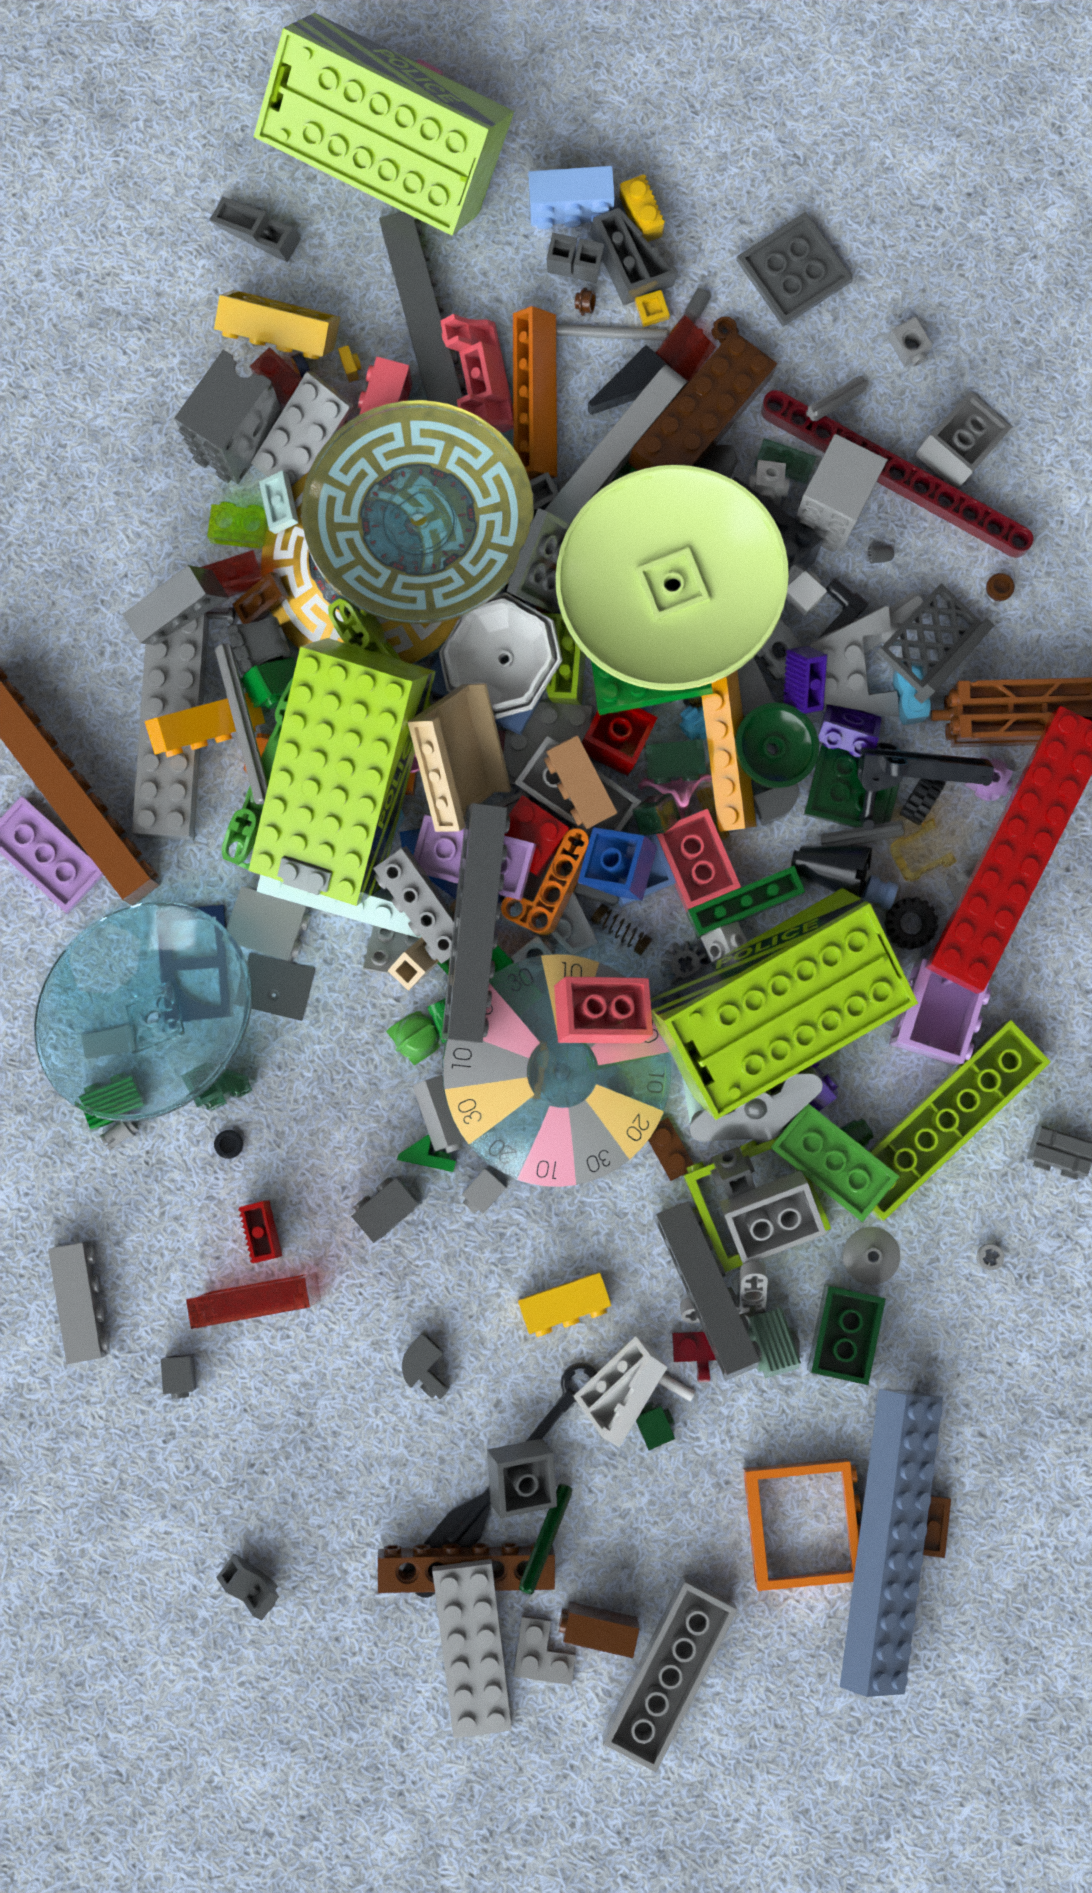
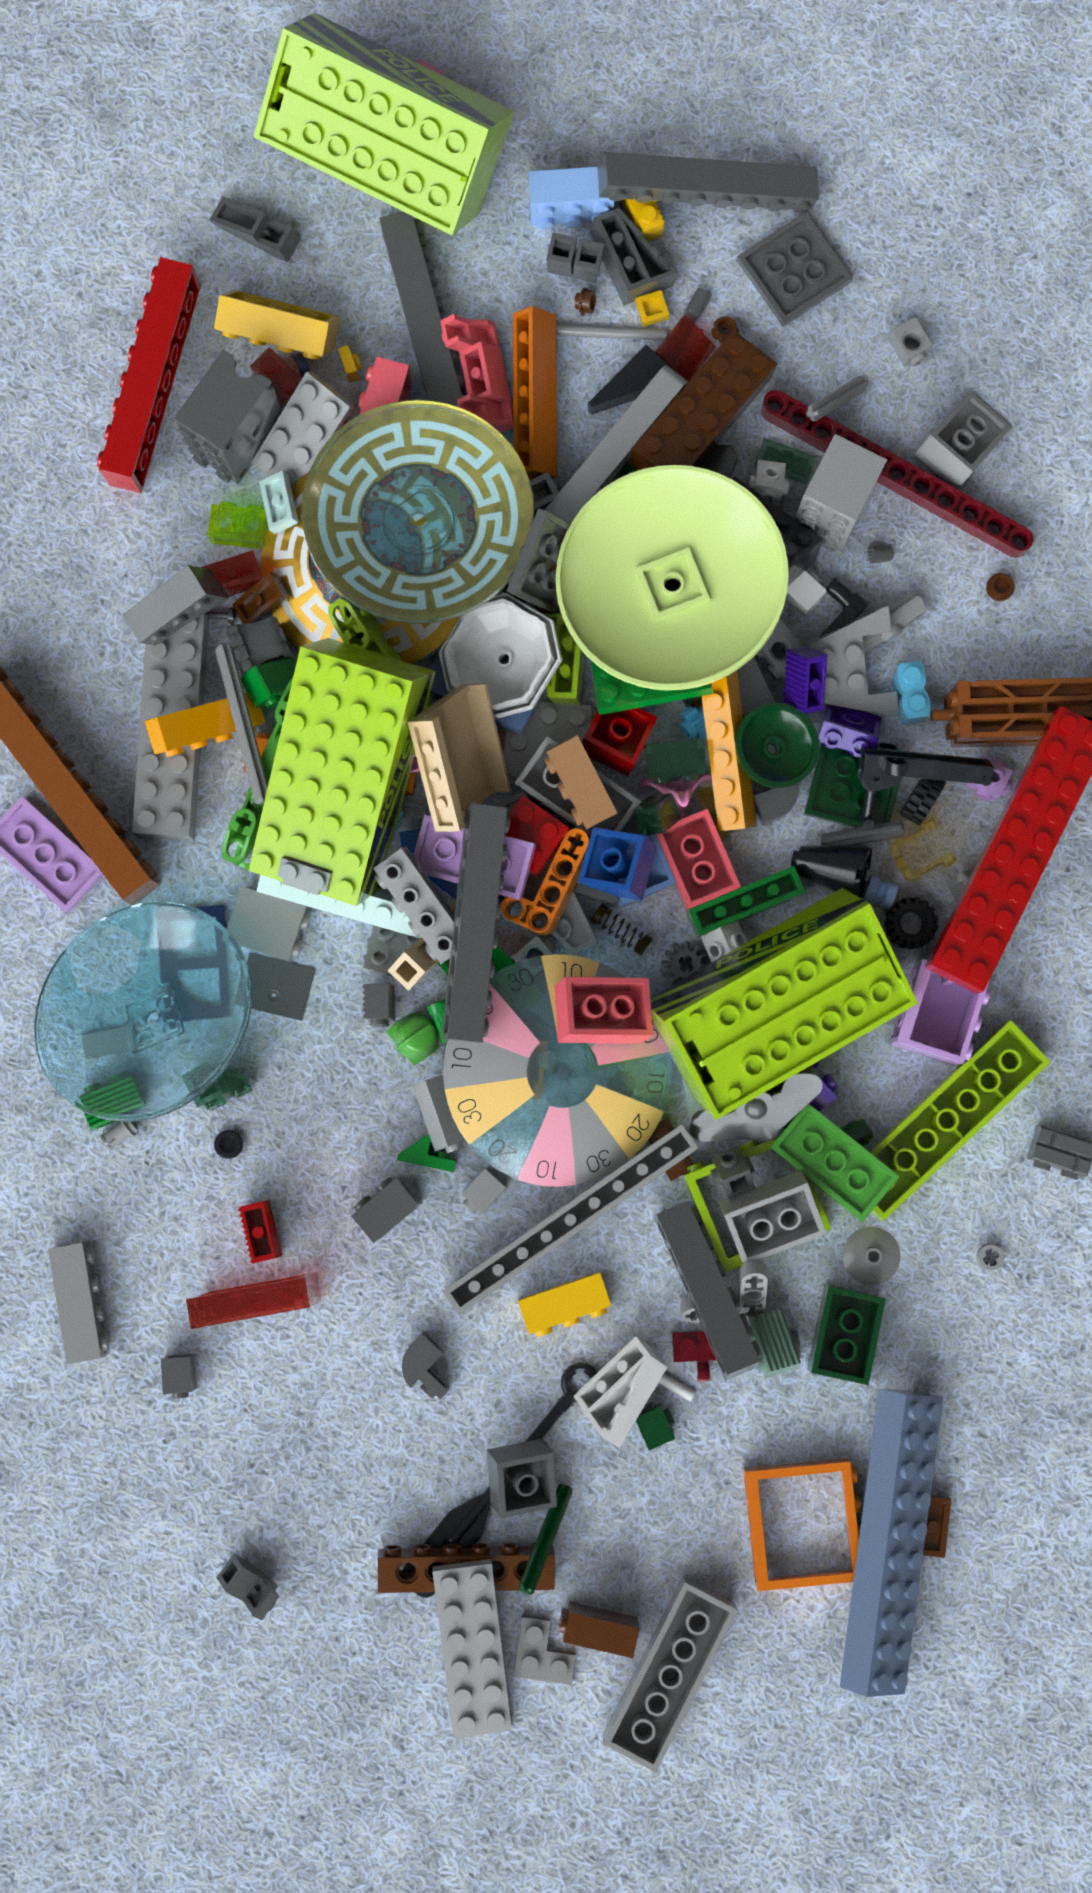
(149, 375): none -> red brick
(379, 1004): none -> dark grey brick
(570, 1219): none -> light grey brick
(707, 182): none -> dark grey brick
(948, 661): dark grey fence -> none

